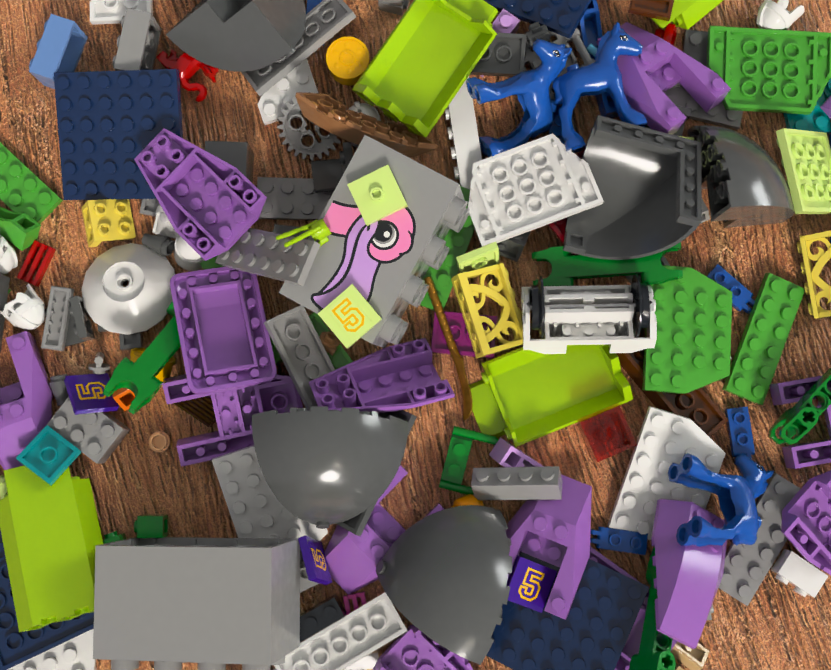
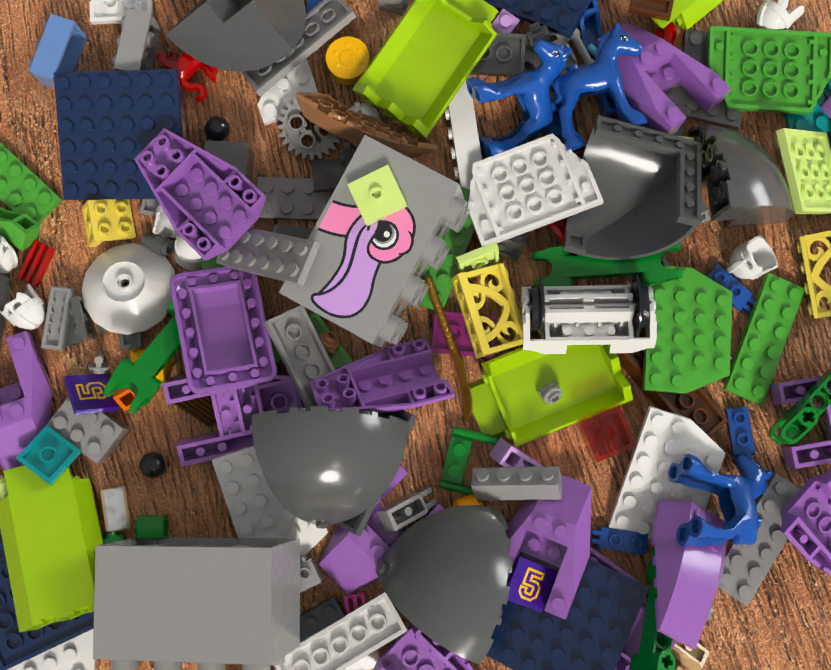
(58, 388): dark grey cone -> none
(115, 509): none -> flat silver slope
(152, 465): none -> black piece
(159, 441): light nougat plate -> none
(217, 128): none -> black piece
(315, 560): dark purple tile -> none
(316, 229): lime plant -> none
(349, 316): yellowish green tile -> none
(405, 510): none -> light grey hinge
(550, 393): none -> light grey plate
(752, 259): none -> white helmet
(799, 573): white brick -> none

